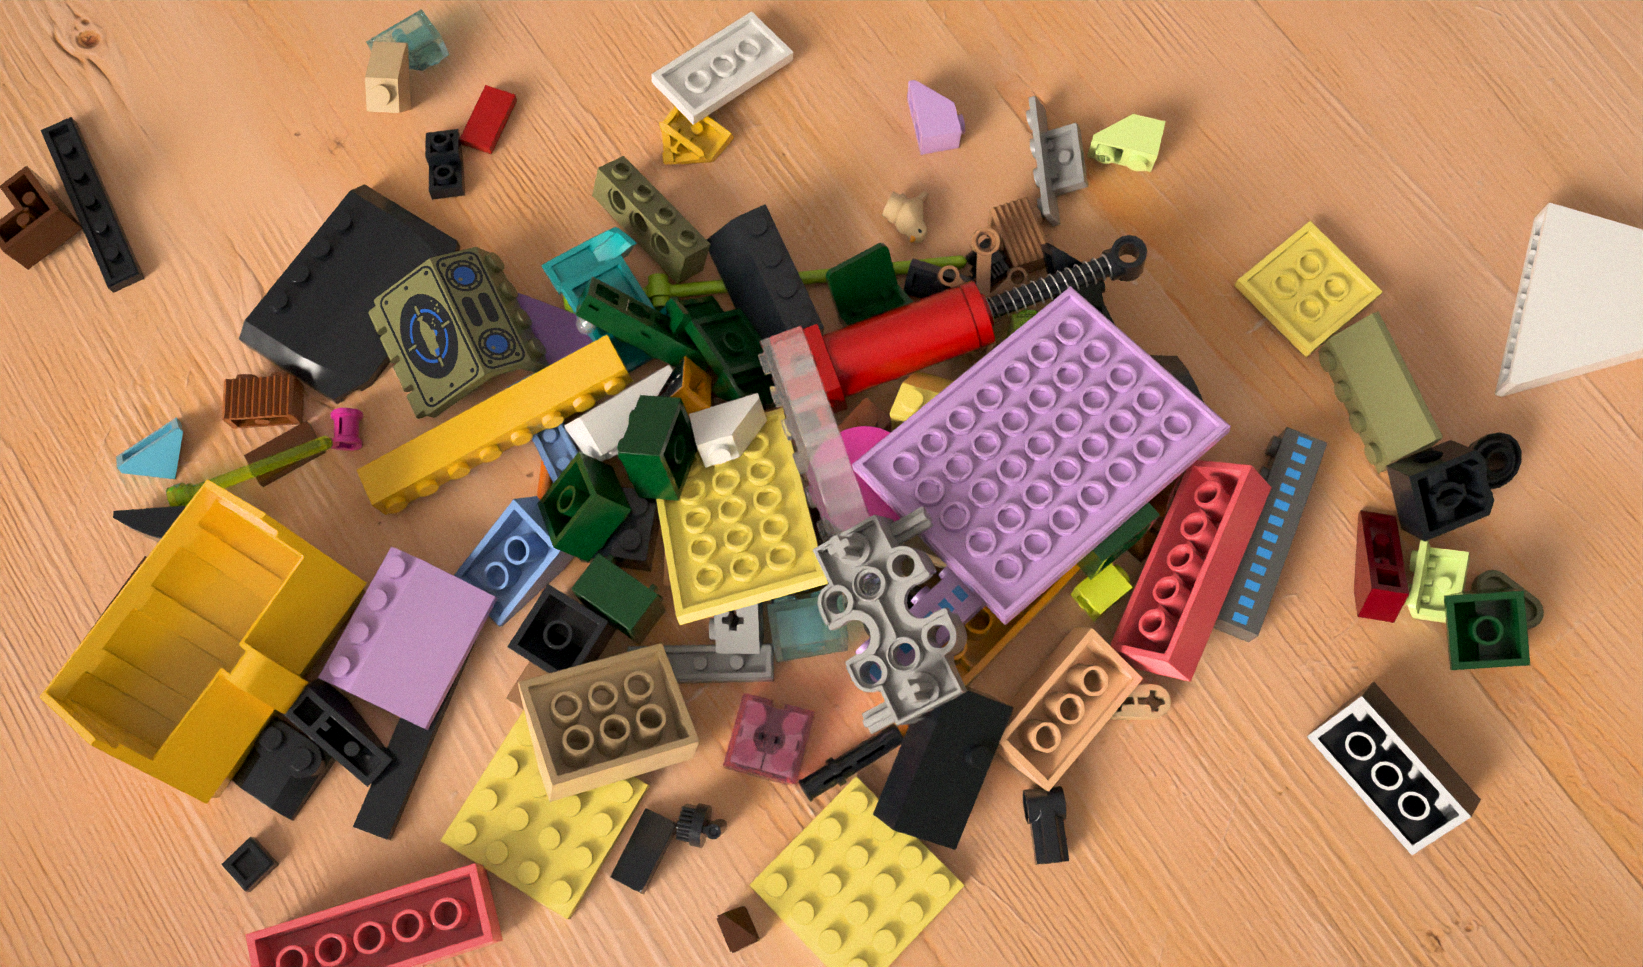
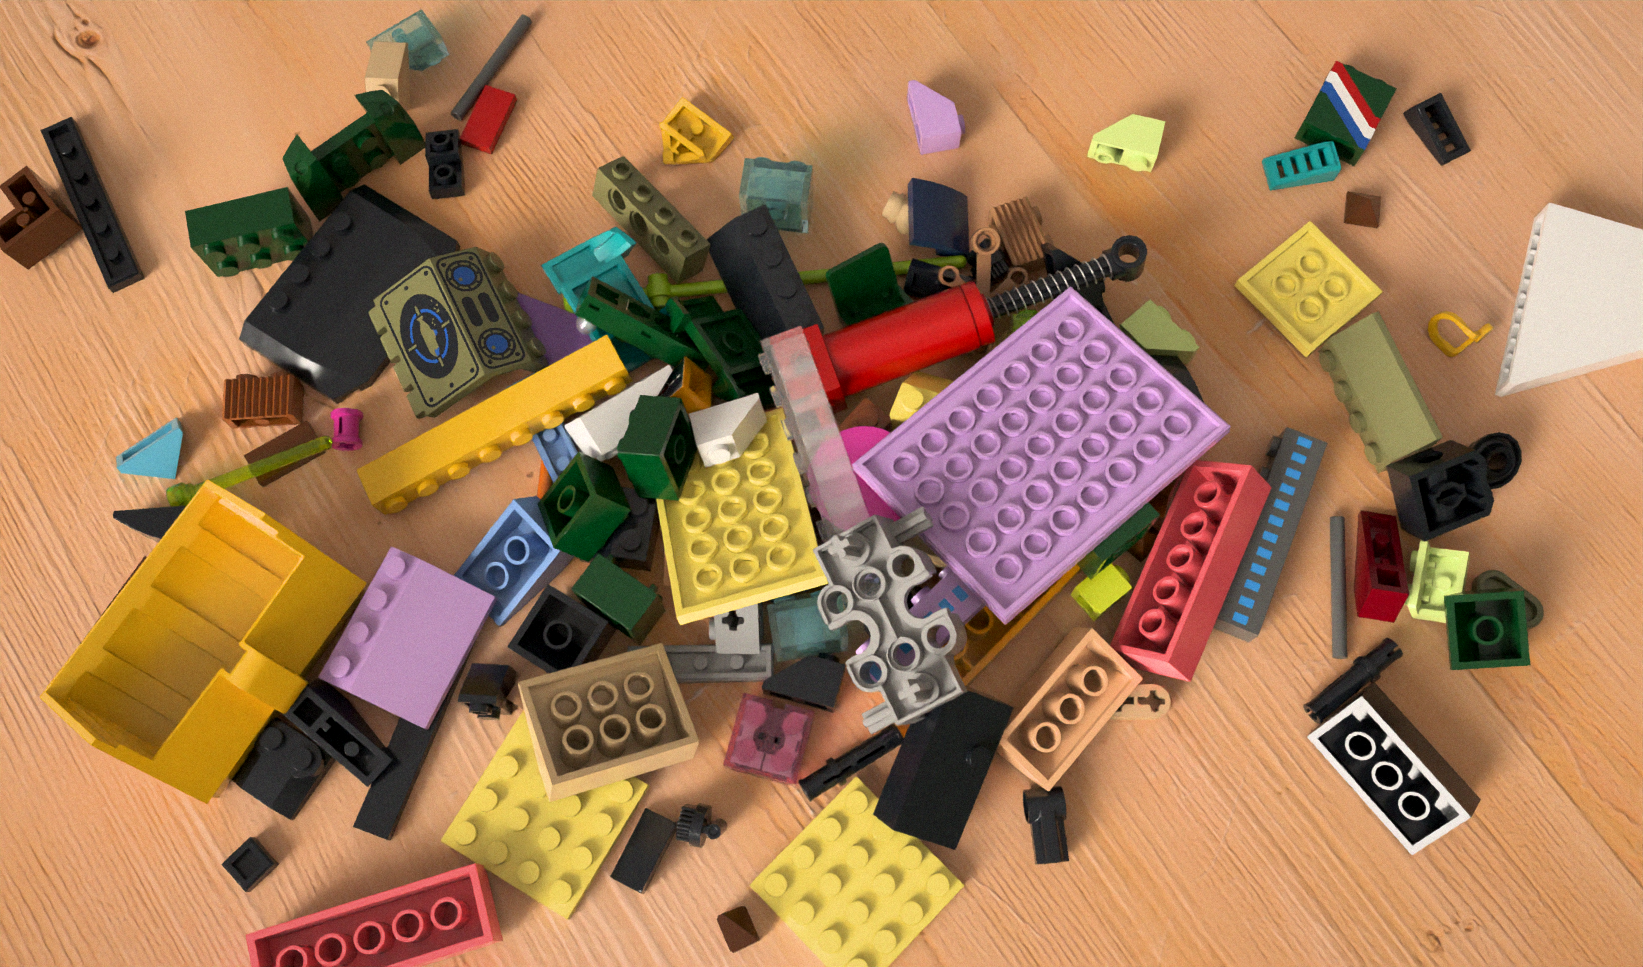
(249, 232): none -> dark green brick
(352, 152): none -> dark green piece
(486, 690): none -> black slope
(491, 67): none -> dark grey piece
(722, 67): white plate -> none
(782, 187): none -> clear light blue brick
(809, 682): none -> black slope
(938, 218): none -> dark blue slope
(1058, 160): light grey bracket -> none
(1158, 334): none -> yellowish green slope
(1322, 158): none -> teal slope
(1338, 587): none -> dark grey piece
(1346, 111): none -> panel
(1362, 209): none -> reddish brown slope
(1364, 670): none -> black pin
(1443, 117): none -> black slope
(1443, 345): none -> yellow piece

